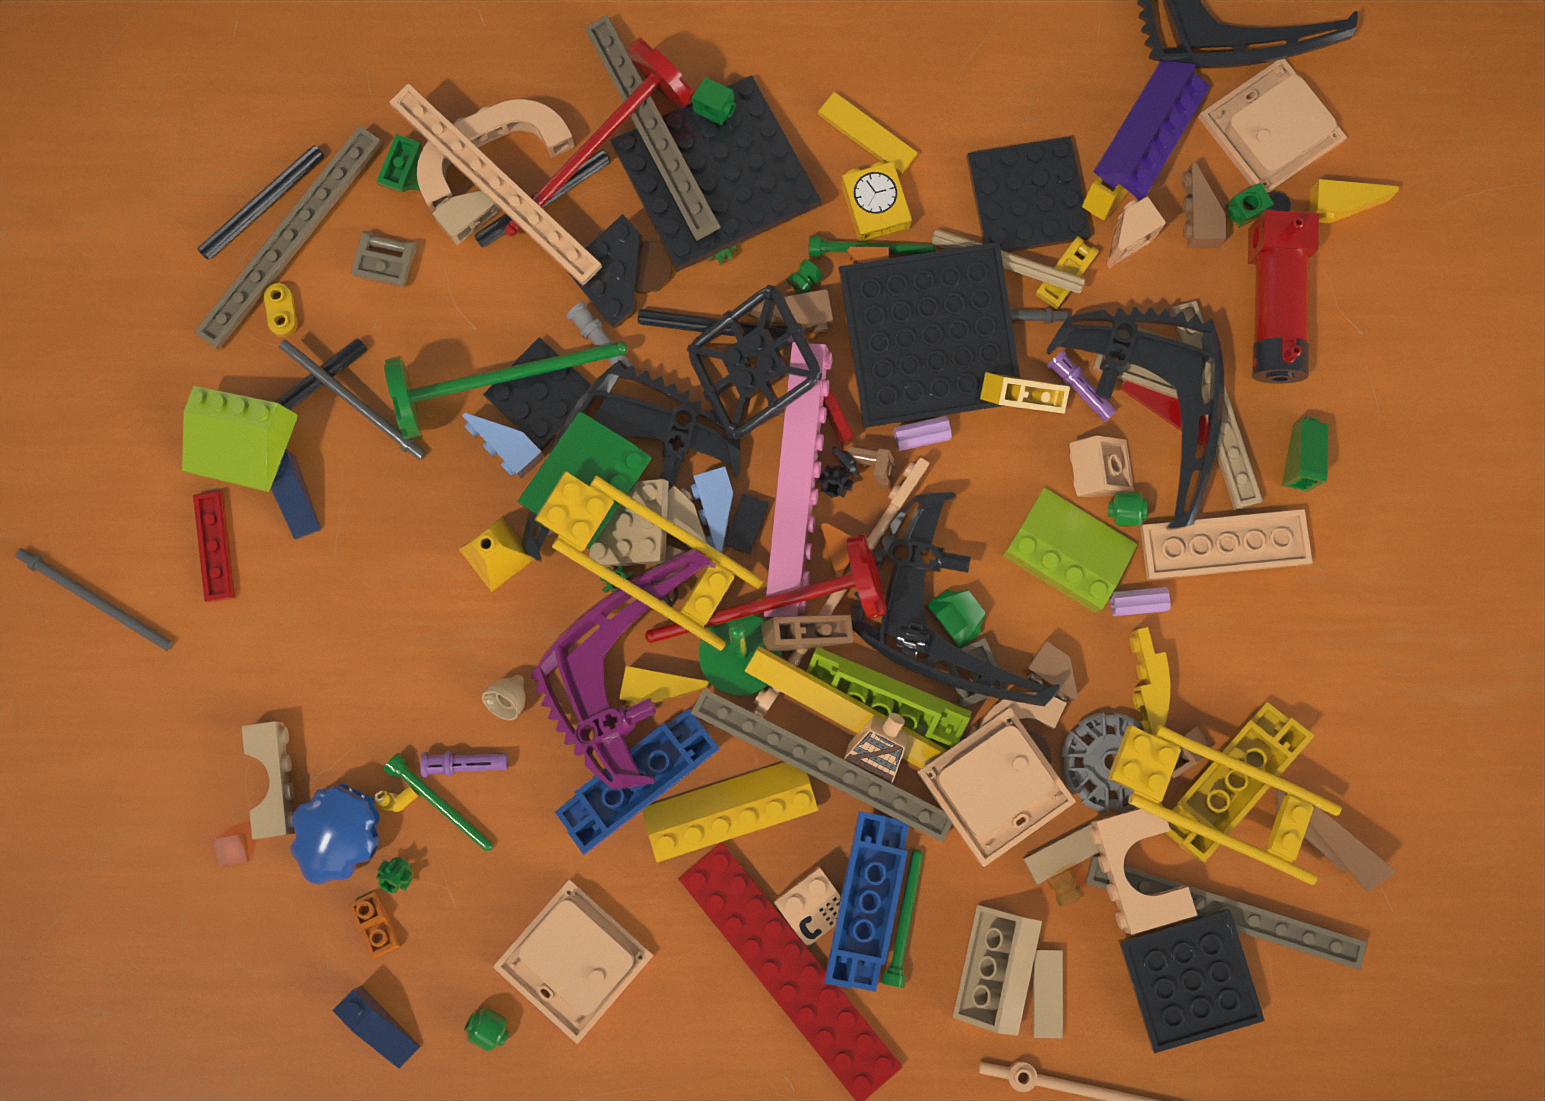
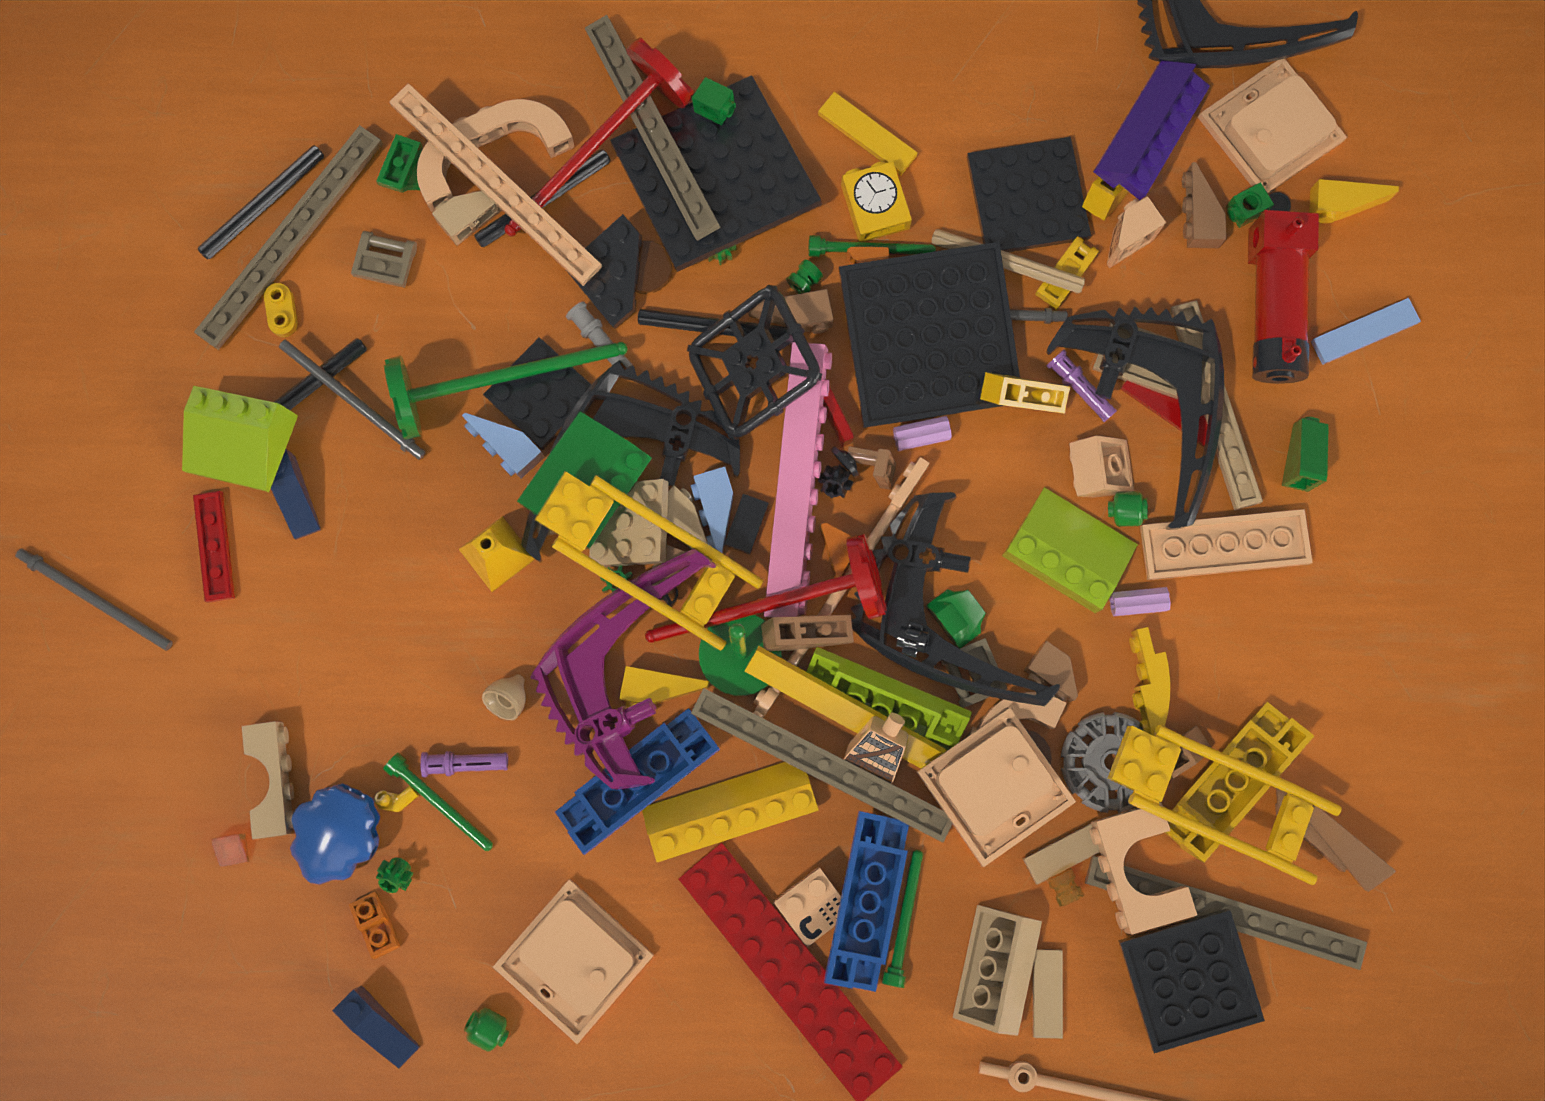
(1365, 331): none -> light blue tile

